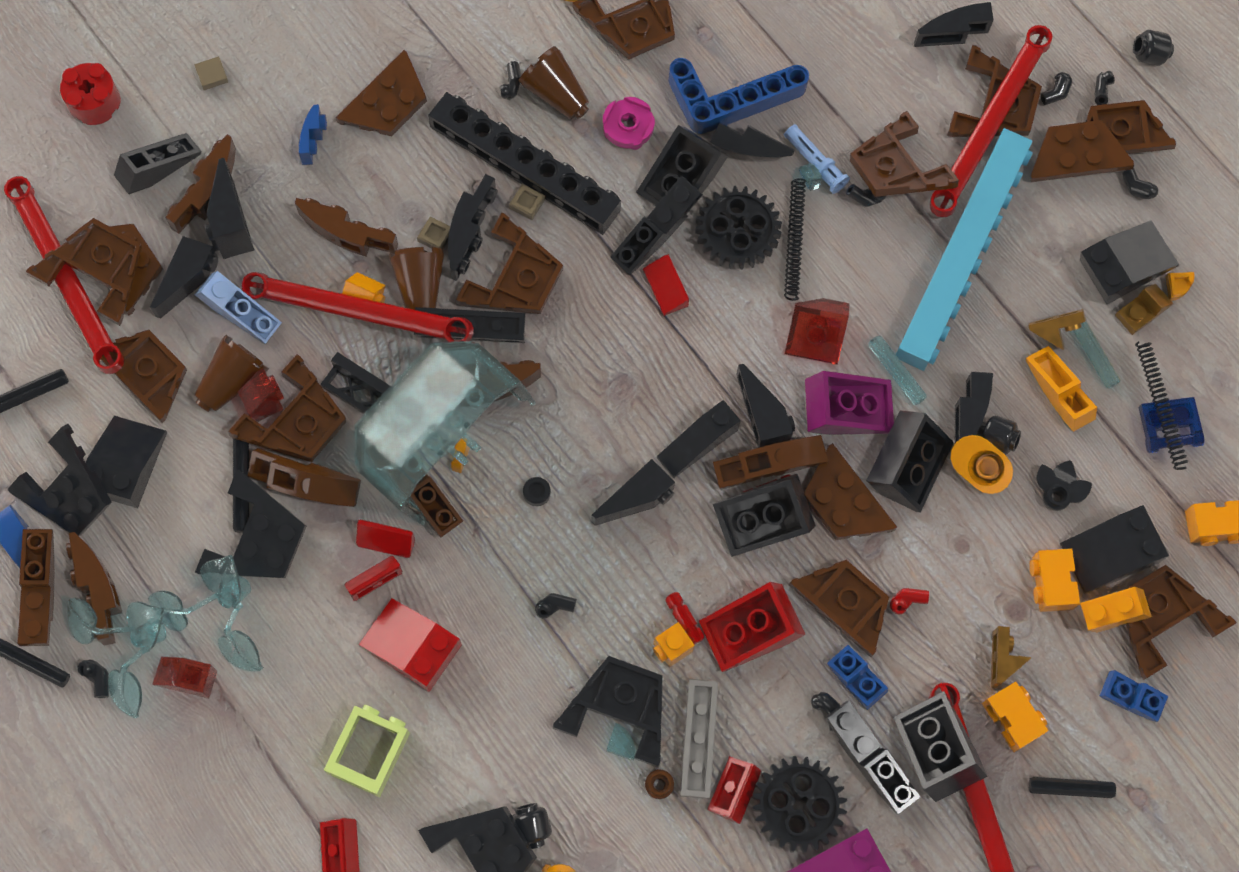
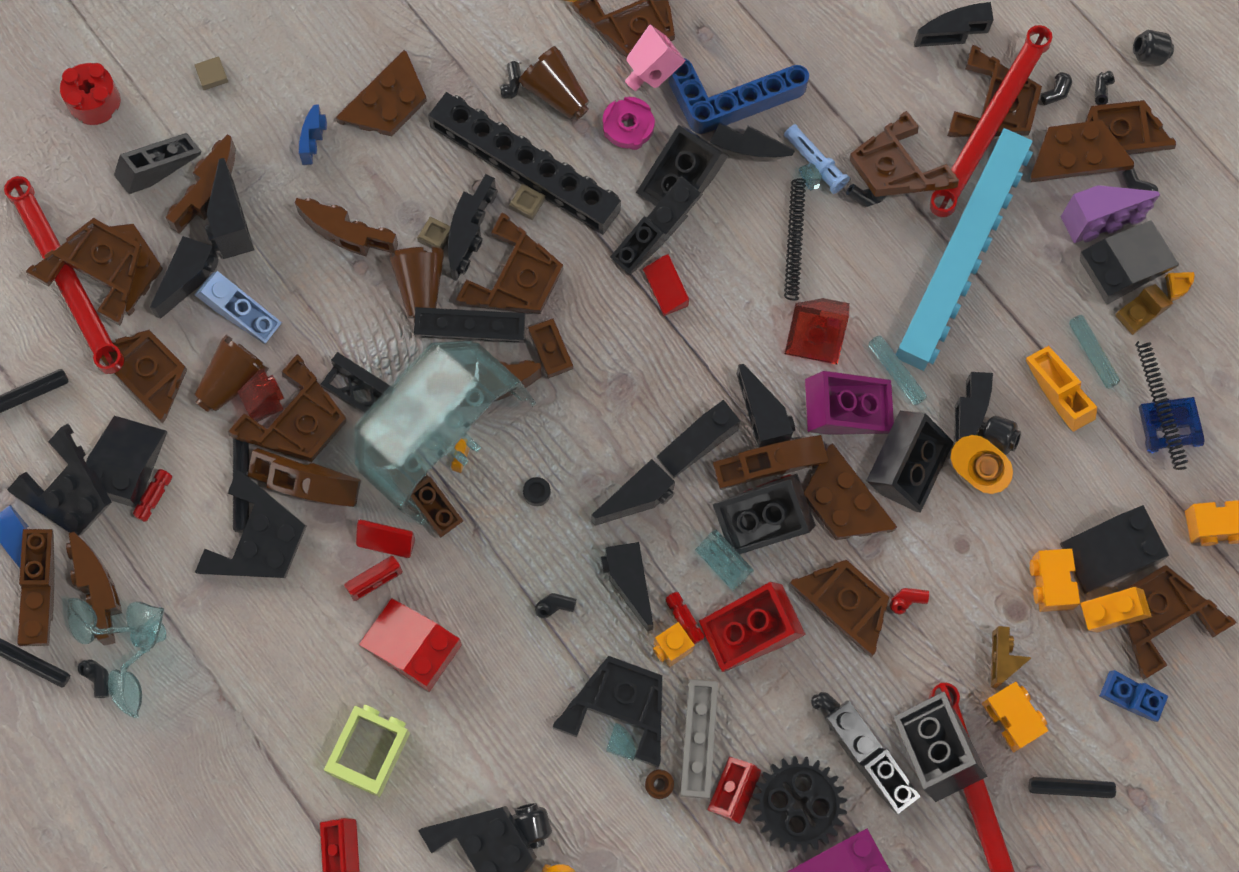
(152, 495): none -> red axle
(185, 676): clear red slope -> none
(230, 589): clear light blue plant -> none
(356, 307): red piece -> none
(364, 287): light orange brick -> none
(550, 348): none -> reddish brown plate
(628, 577): none -> black slope
(652, 59): none -> bright pink torso
(722, 243): black gear -> none
(724, 560): none -> clear light blue plate
(857, 677): blue slope -> none
(1050, 327): pearl gold slope -> none
(1063, 483): black plate -> none
(1105, 210): none -> medium lavender slope

